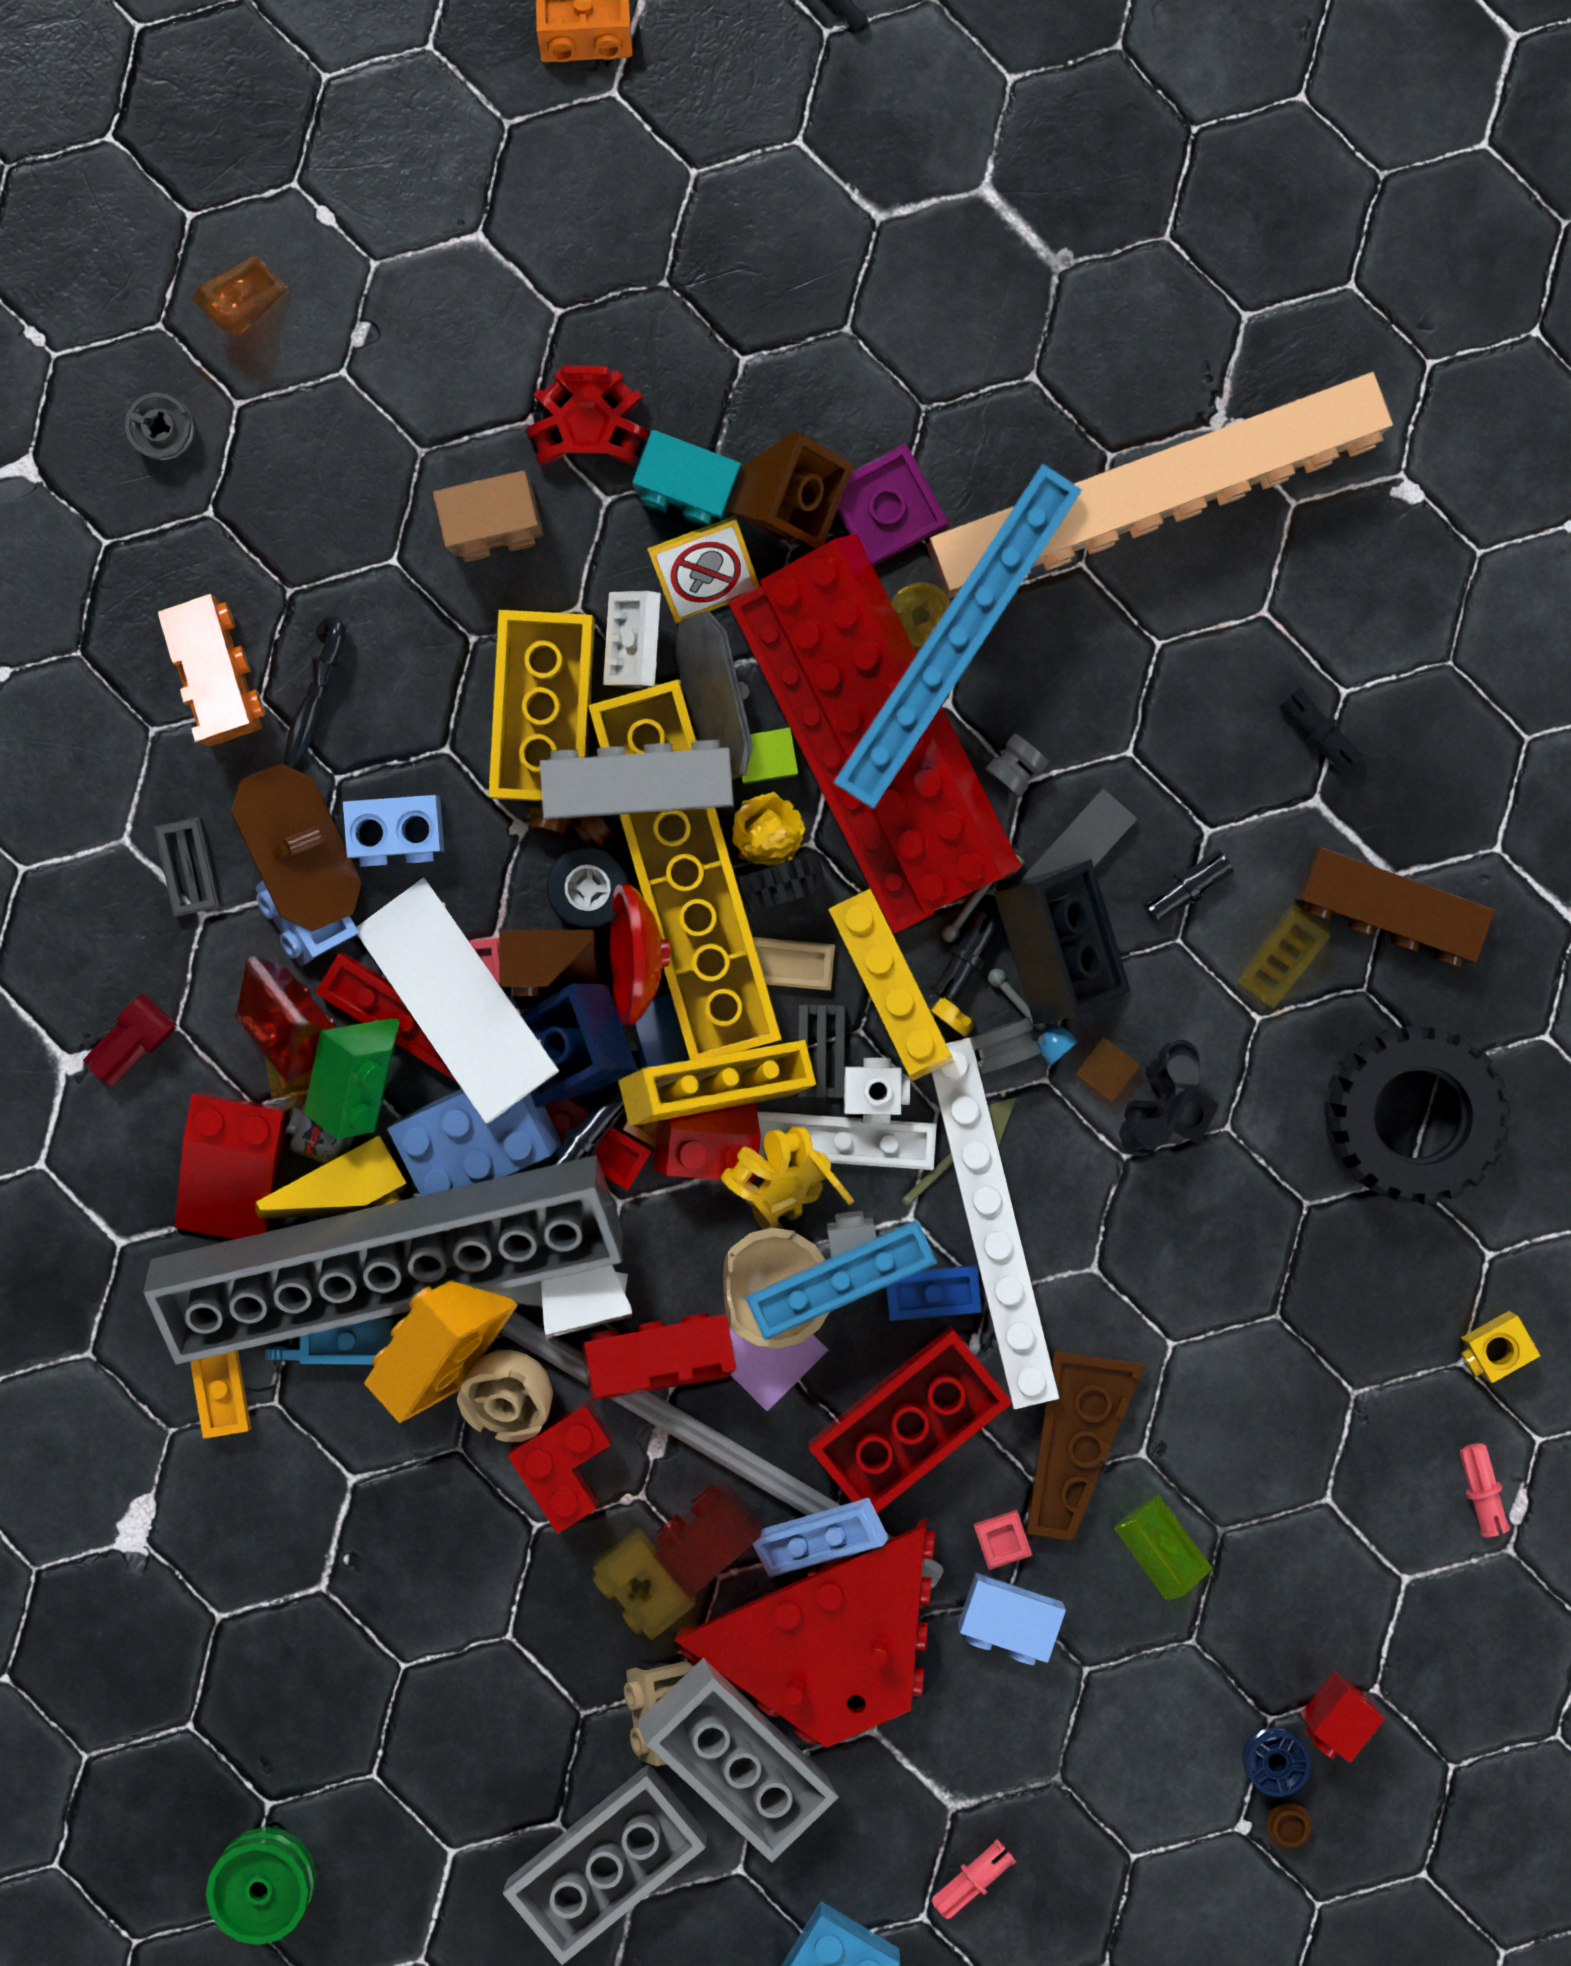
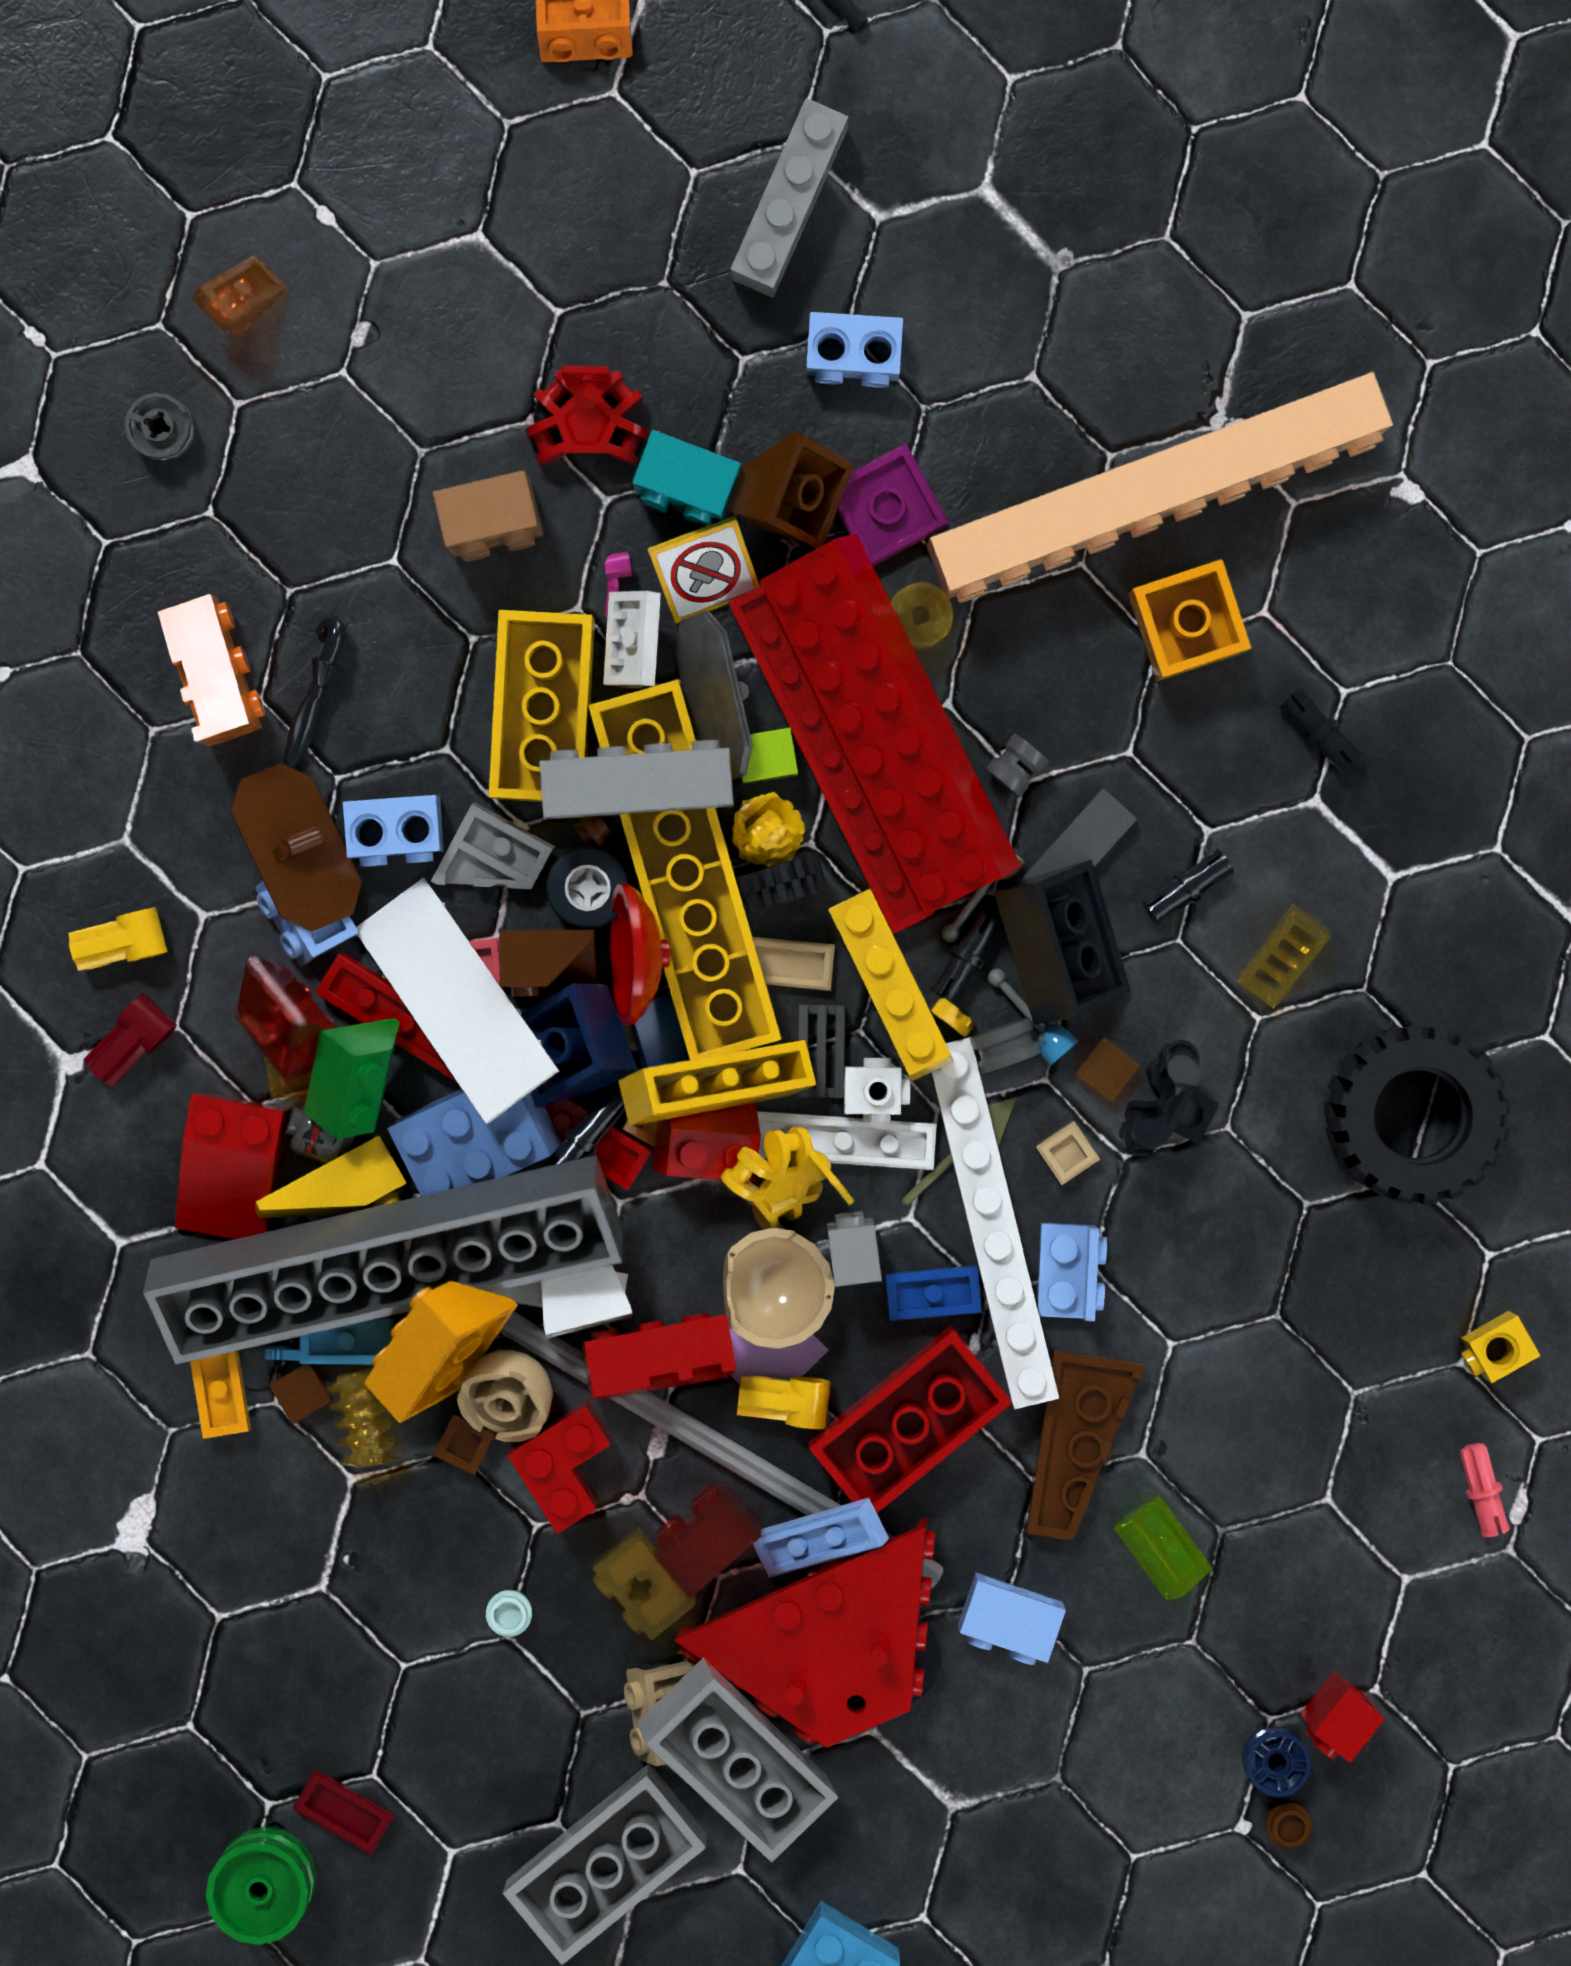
(130, 938): none -> yellow piece
(204, 861): dark grey tile -> none
(301, 1392): none -> reddish brown tile
(343, 1811): none -> dark red tile
(361, 1421): none -> clear yellow piece
(463, 1444): none -> reddish brown plate
(492, 853): none -> light grey wing
(509, 1613): none -> light aqua plate
(546, 827): reddish brown plate -> none
(616, 567): none -> dark pink hand
(789, 197): none -> light grey brick
(796, 1401): none -> yellow piece
(840, 1279): dark azure tile -> none
(855, 334): none -> light blue brick
(957, 636): dark azure plate -> none
(972, 1880): coral axle -> none
(1002, 1539): coral tile -> none
(1067, 1152): none -> tan tile
(1069, 1271): none -> light blue bracket
(1189, 620): none -> light orange brick
(1394, 905): reddish brown brick -> none

